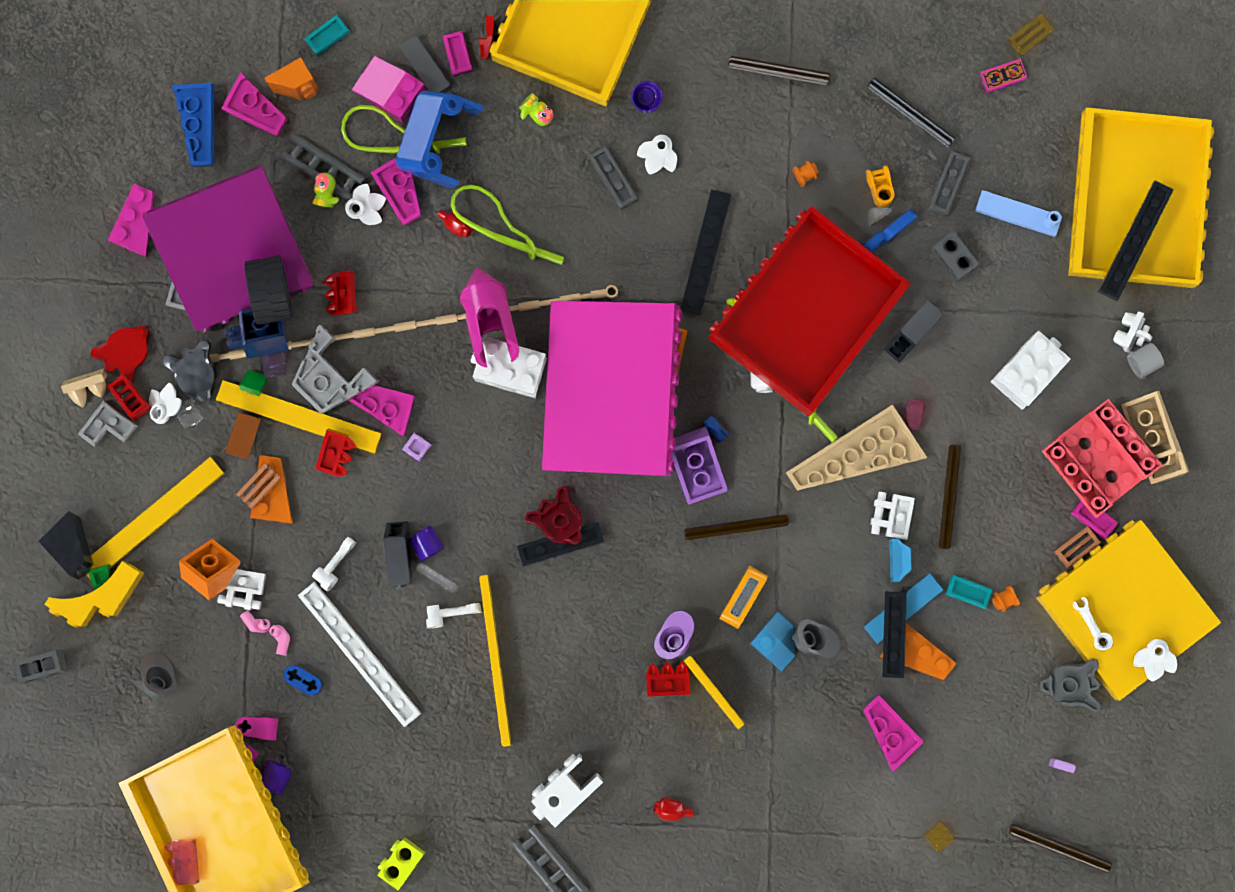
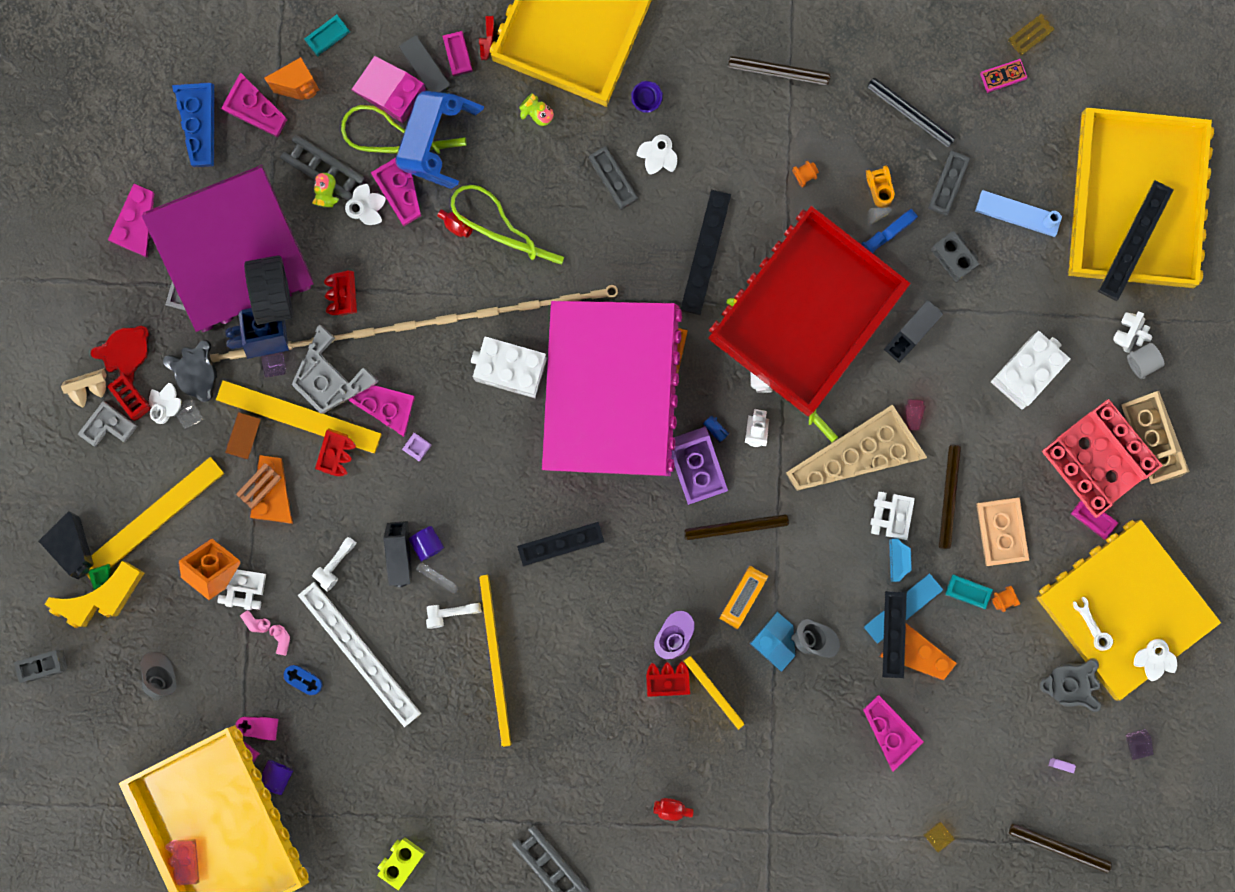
(253, 383): green tile -> none
(487, 312): dark pink piece -> none
(558, 520): dark red tile -> none
(562, 793): white torso -> none
(757, 429): none -> white hips
(1002, 531): none -> light nougat tile
(1062, 557): nougat tile -> none
(1139, 744): none -> clear purple slope

